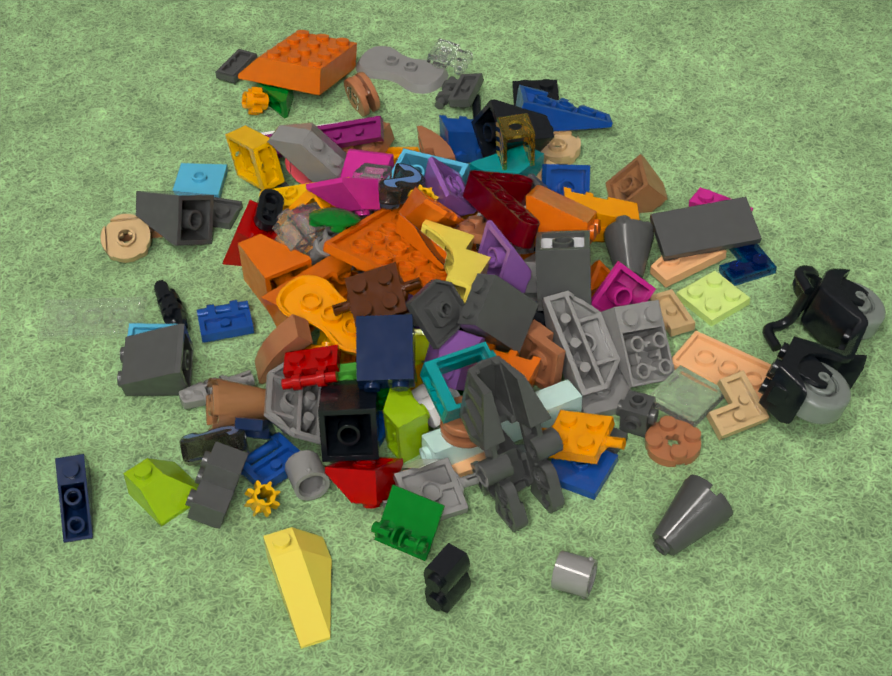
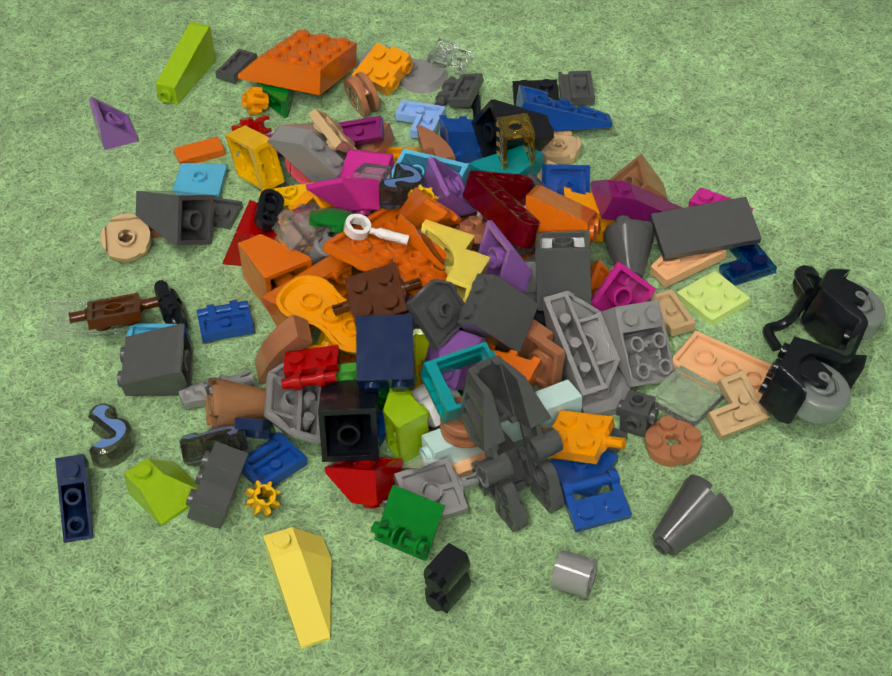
(112, 125): none -> medium lavender slope
(114, 311): none -> reddish brown plate
(116, 437): none -> clear smoke animal
(187, 63): none -> lime slope
(199, 151): none -> orange tile
(257, 124): none -> red plate
(307, 475): light grey piece -> none
(332, 130): none -> tan plate
(381, 233): none -> white piece
(385, 67): none -> light orange plate
(420, 115): none -> light blue plate
(577, 87): none -> dark grey plate
(596, 509): none -> blue plate
(627, 199): none -> magenta wedge

